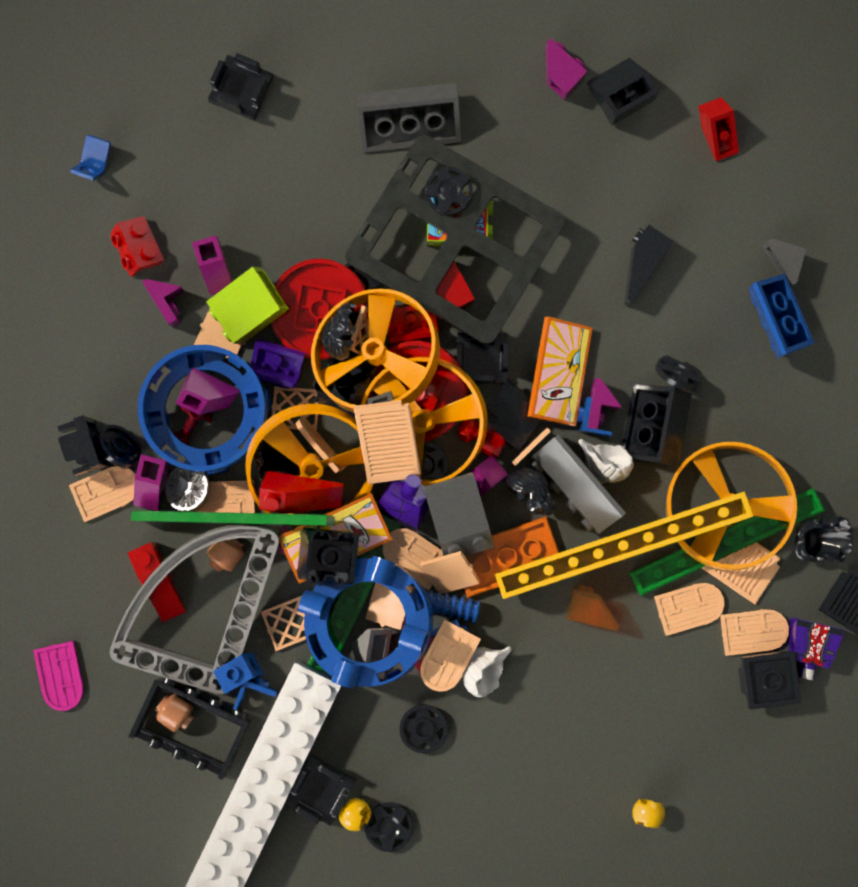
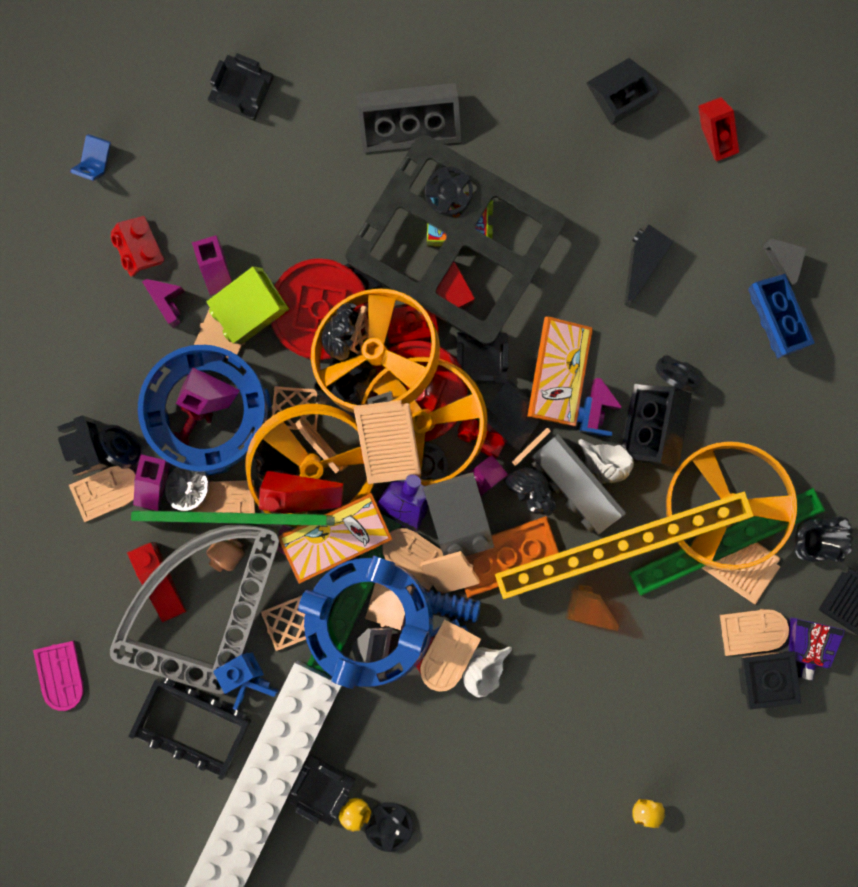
(174, 712): nougat head -> none
(277, 364): dark purple bracket -> none
(327, 556): black slope -> none
(423, 728): black wheel -> none
(562, 71): magenta slope -> none
(689, 607): light nougat window -> none

